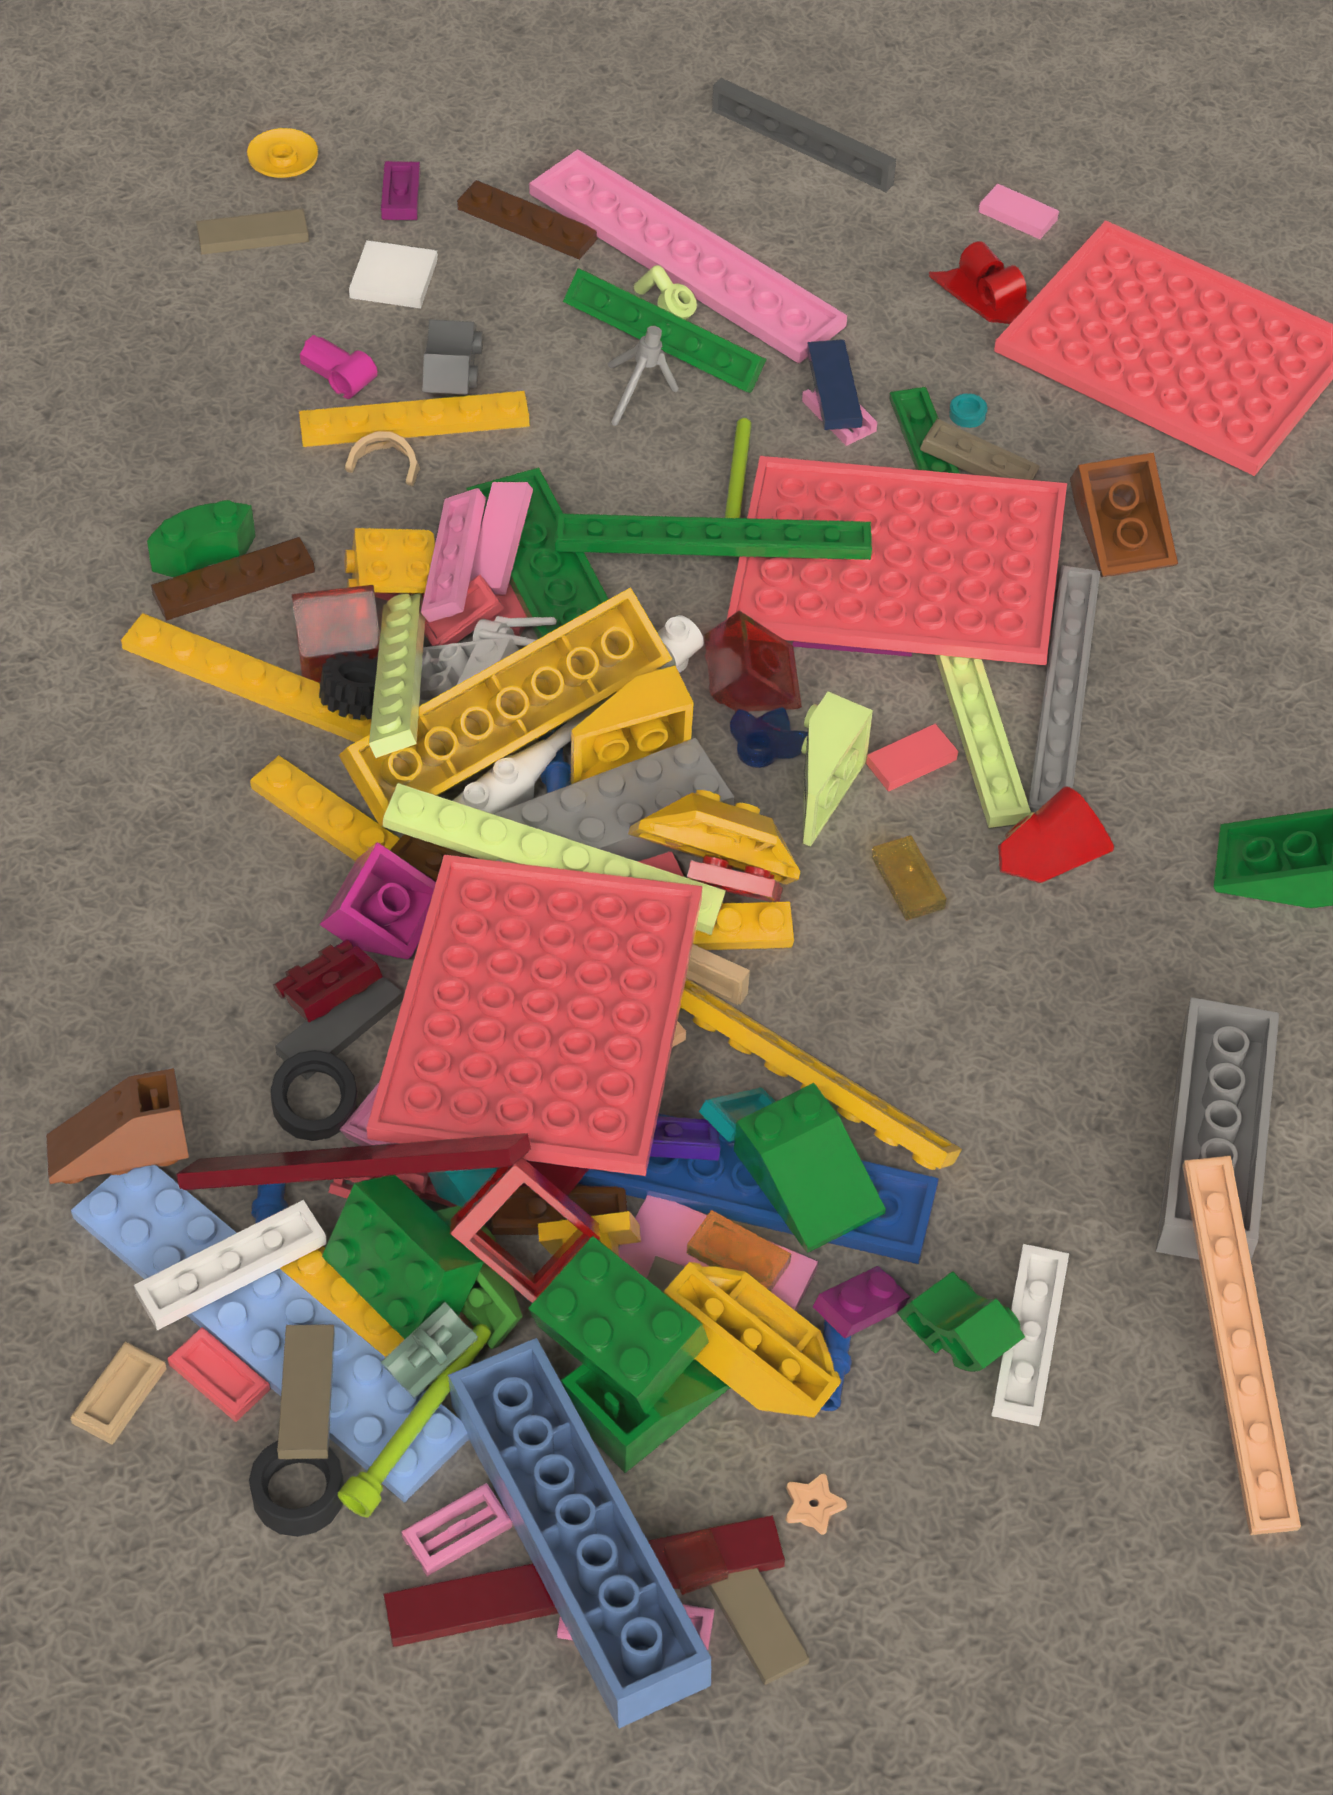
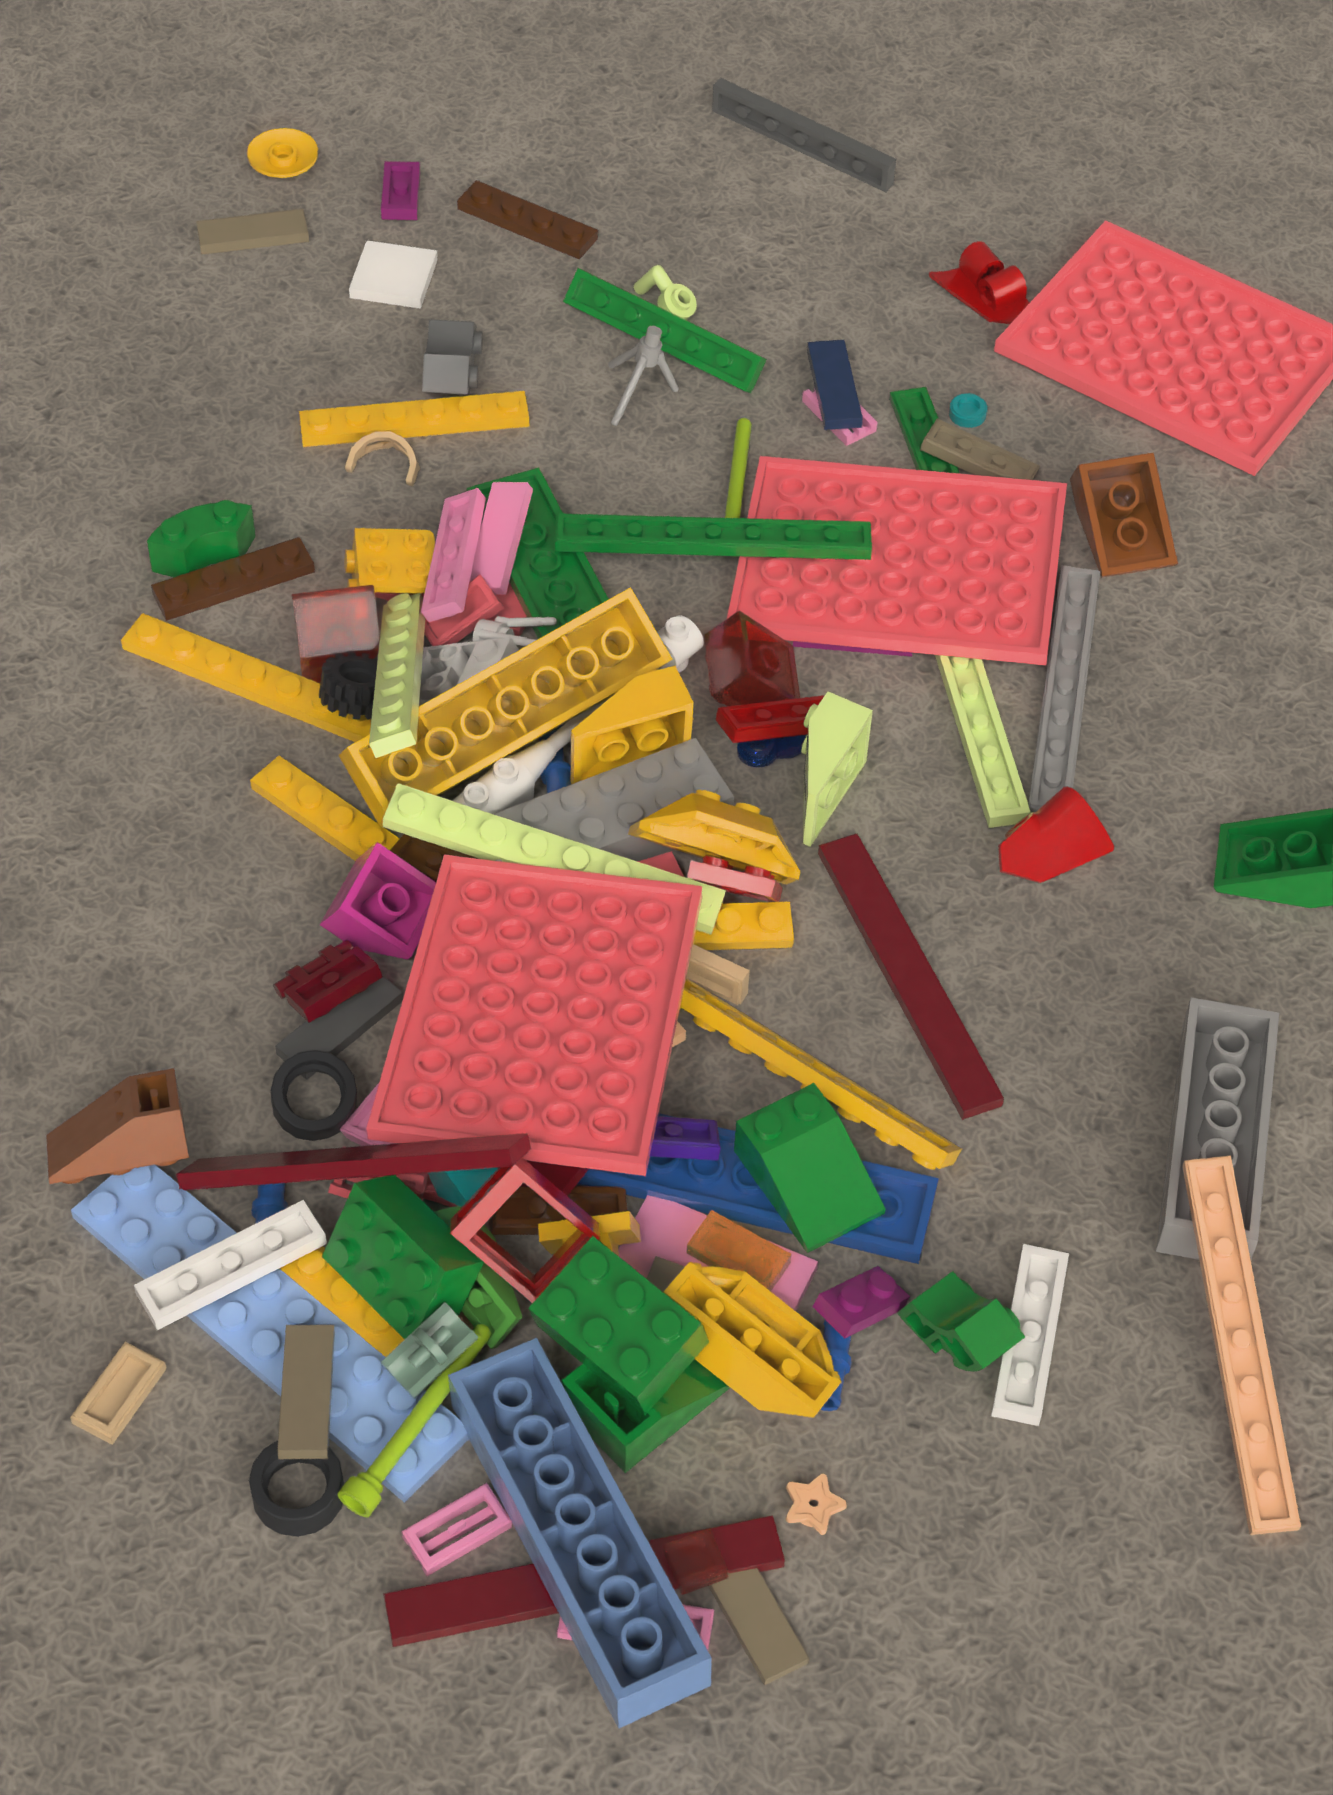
(219, 1374): coral tile -> none
(344, 371): dark pink piece -> none
(689, 254): bright pink plate -> none
(725, 1110): teal tile -> none
(765, 719): none -> red tile
(908, 877): clear yellow plate -> none
(911, 757): coral tile -> none
(911, 977): none -> dark red tile
(1018, 211): bright pink tile -> none

